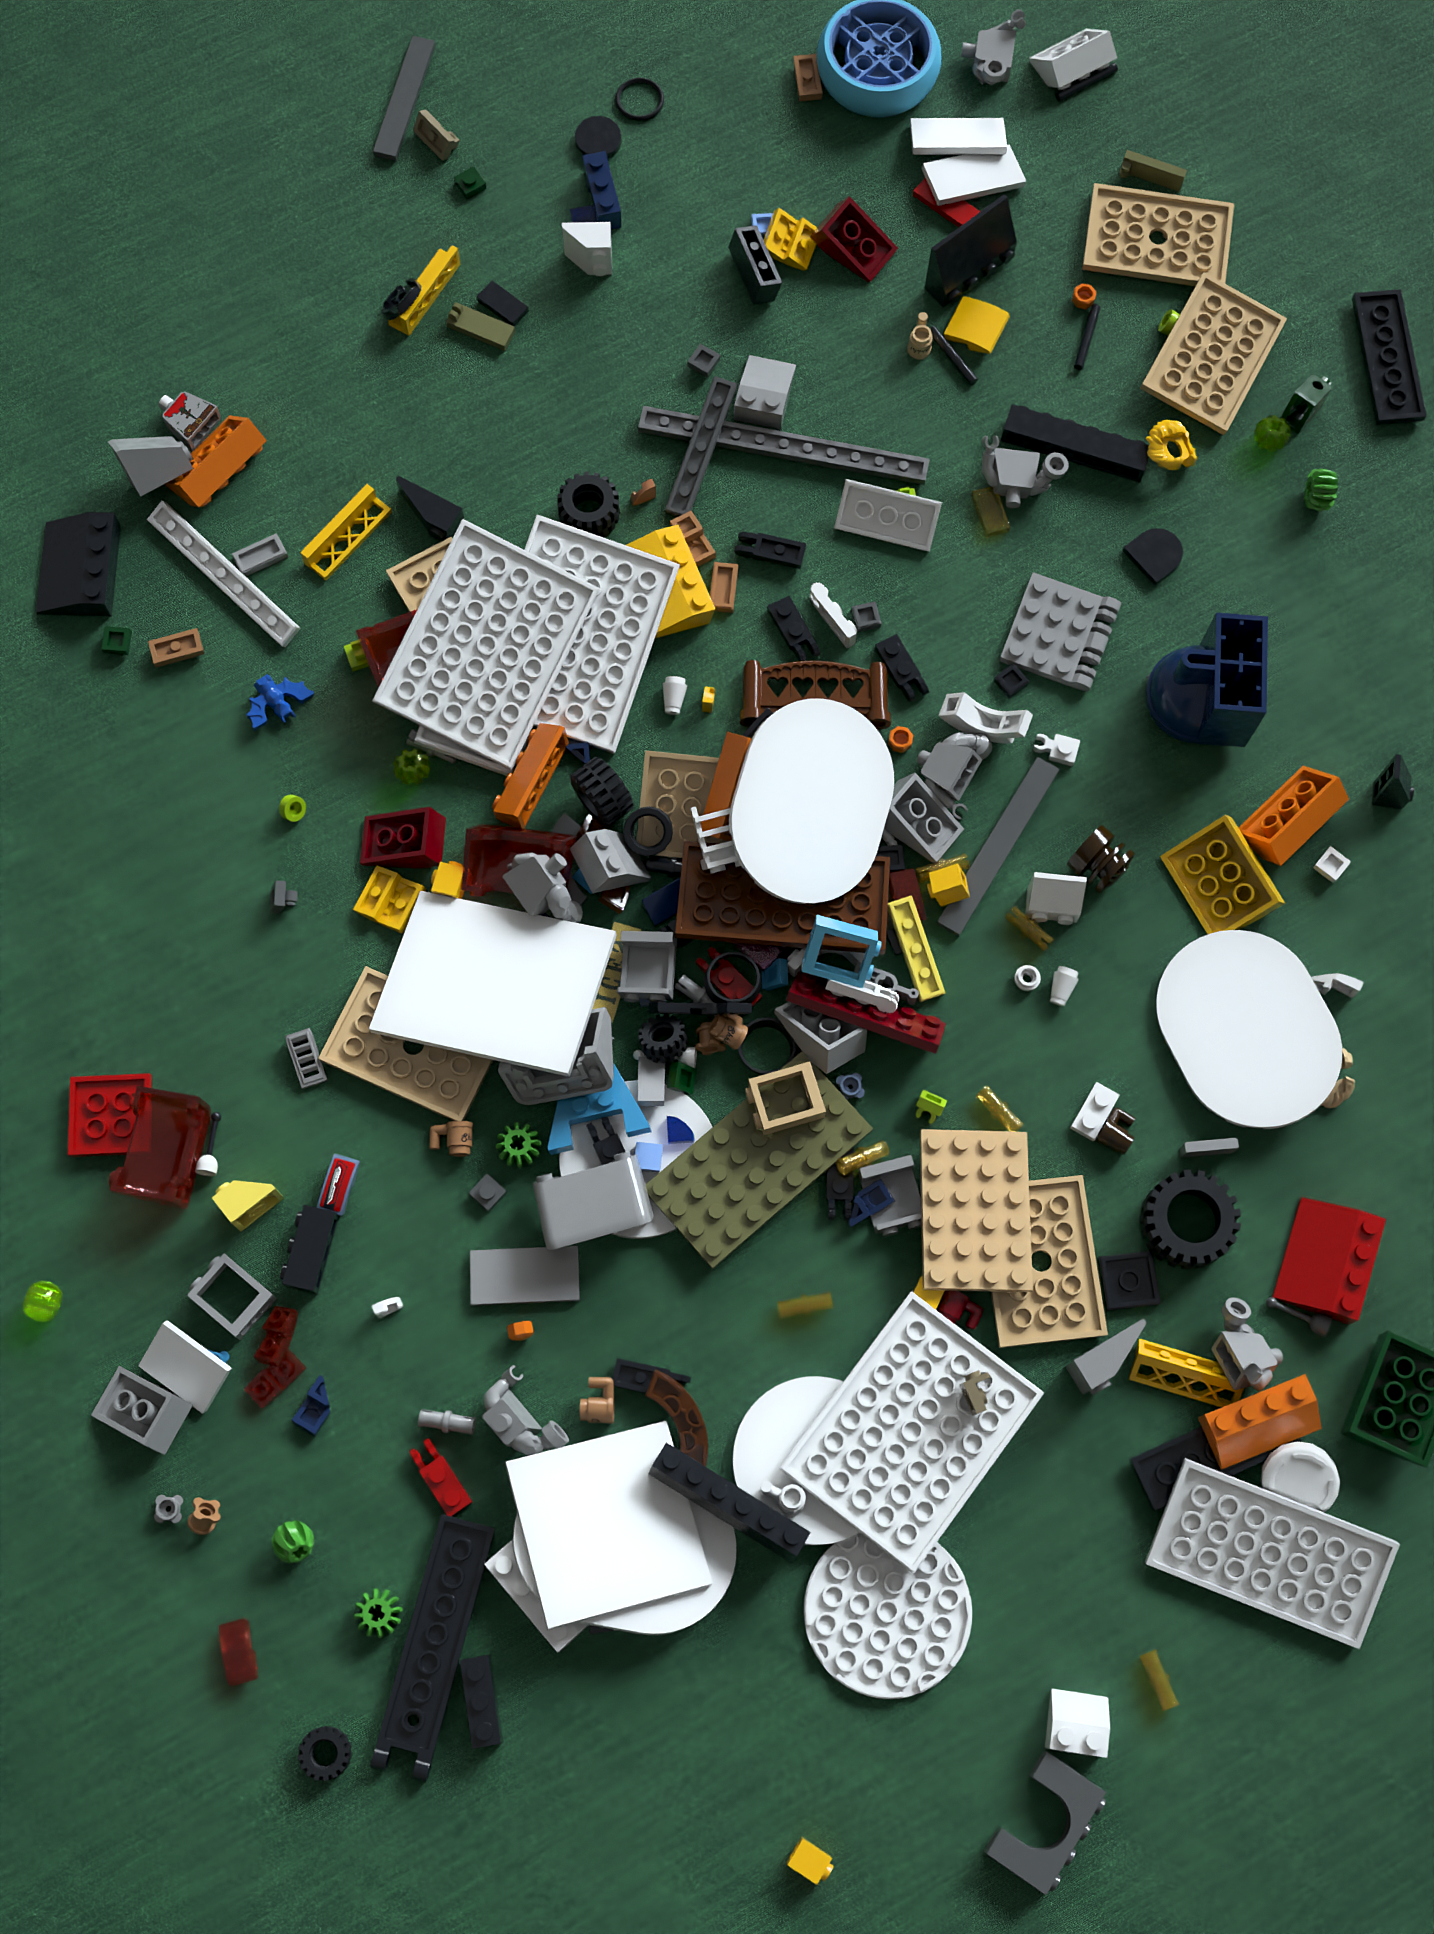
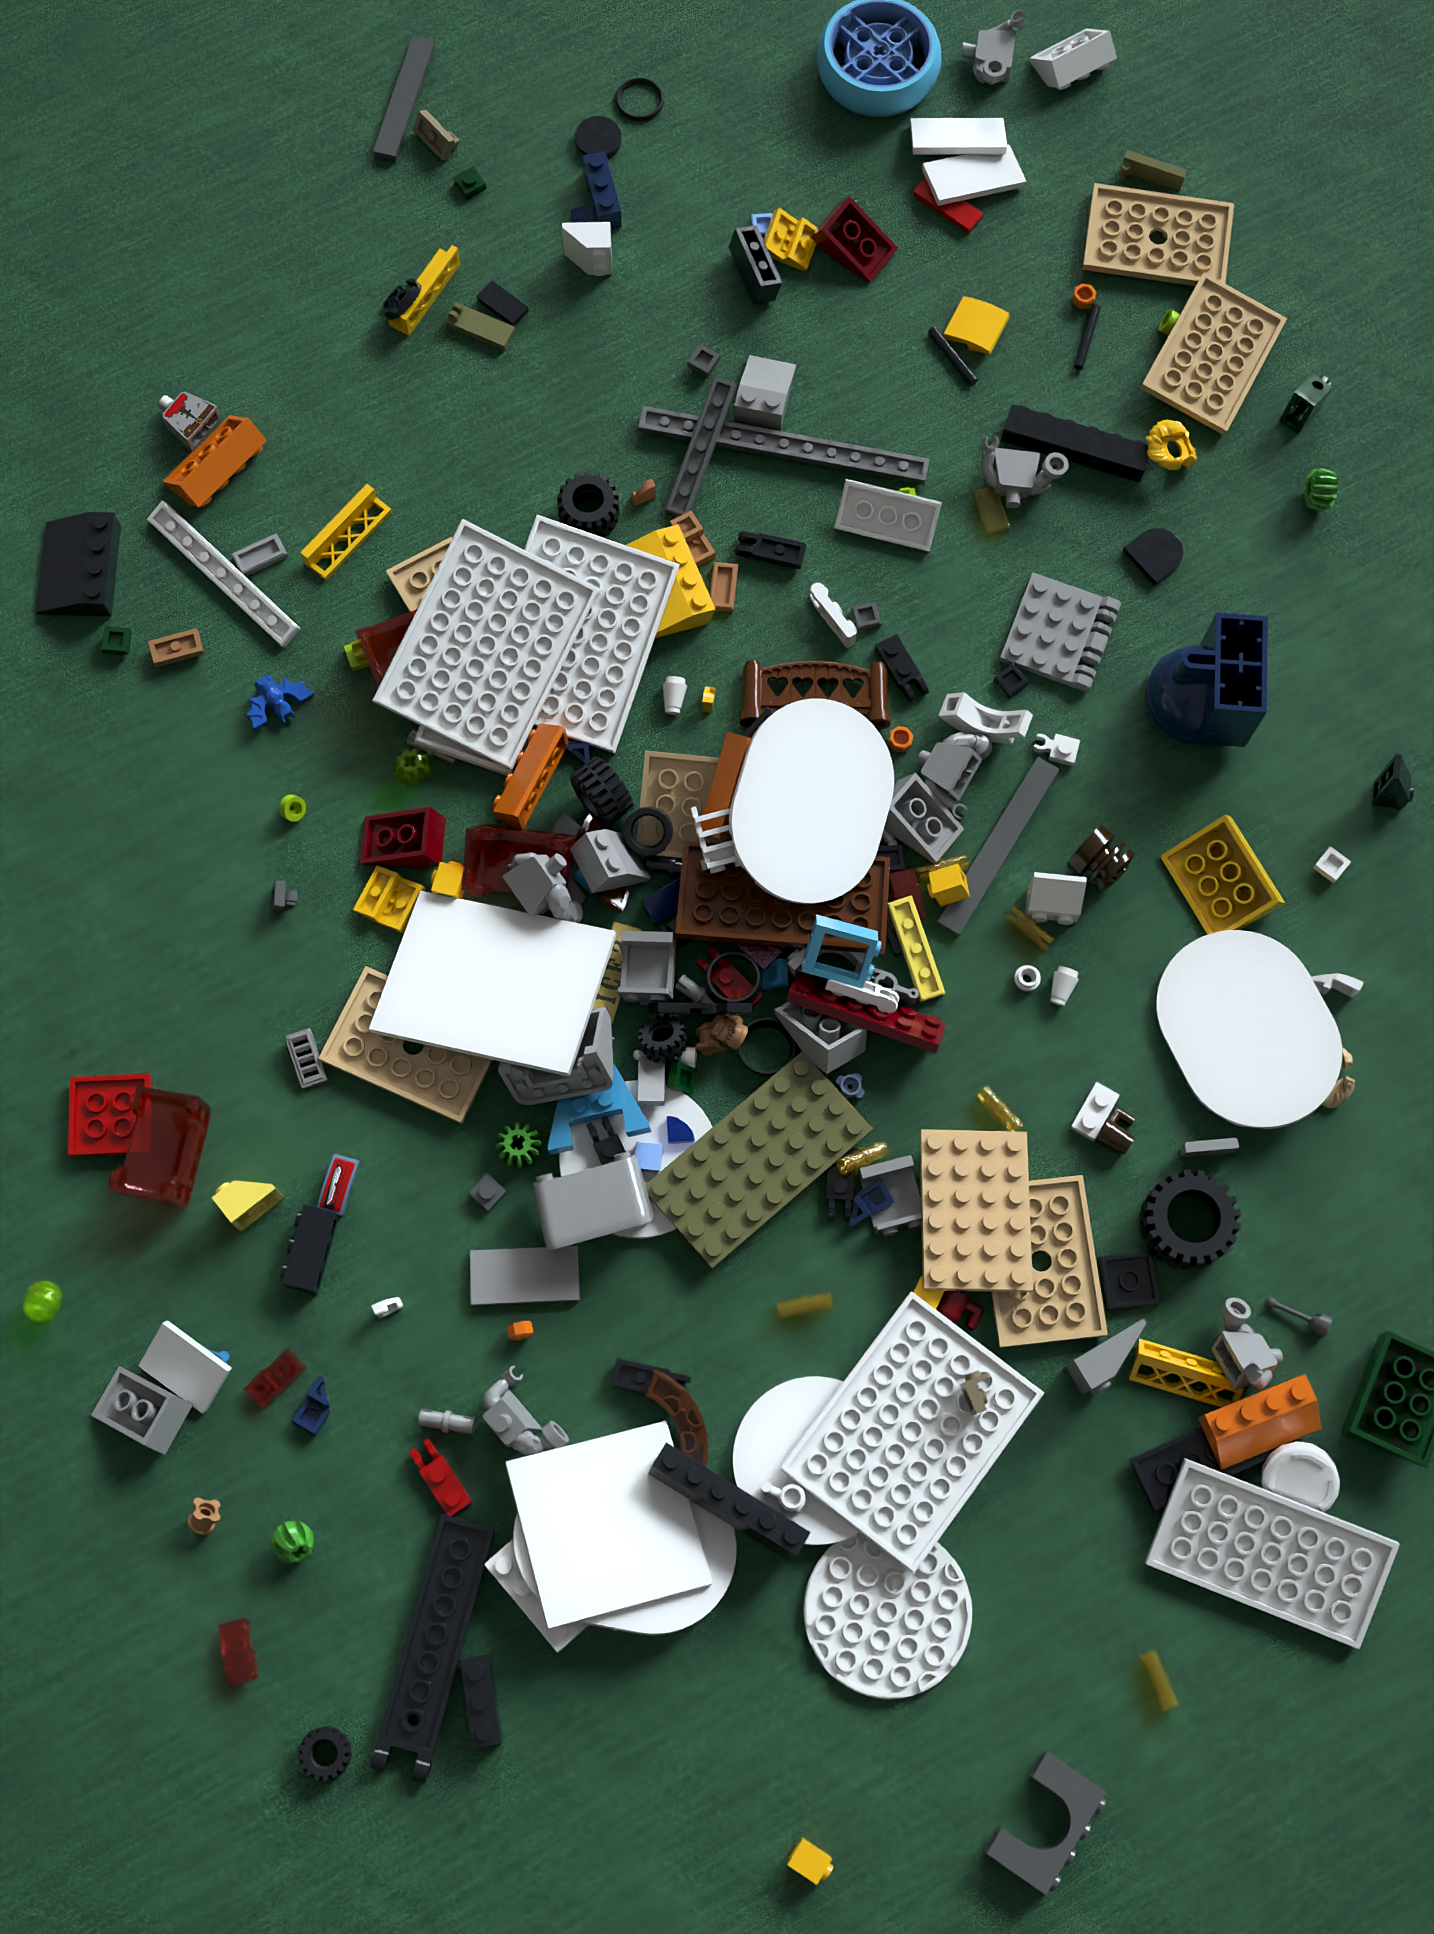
(151, 460): light grey slope -> none
(162, 1503): light grey plate -> none
(207, 1164): hinge -> none
(250, 1314): light grey window -> none
(279, 1330): clear red slope -> none
(369, 1617): bright green gear -> none
(435, 513): black slope -> none
(458, 1137): medium nougat piece -> none
(599, 1408): medium nougat piece -> none
(792, 627): black hinge -> none
(807, 77): medium nougat plate -> none
(812, 1091): tan window -> none
(920, 338): tan piece -> none
(930, 1103): lime tile -> none
(971, 253): black slope -> none
(1078, 1723): white slope -> none
(1084, 83): black bar -> none
(1272, 433): clear neon green piece -> none
(1293, 814): orange slope -> none
(1329, 1259): red slope -> none
(1388, 357): black plate -> none

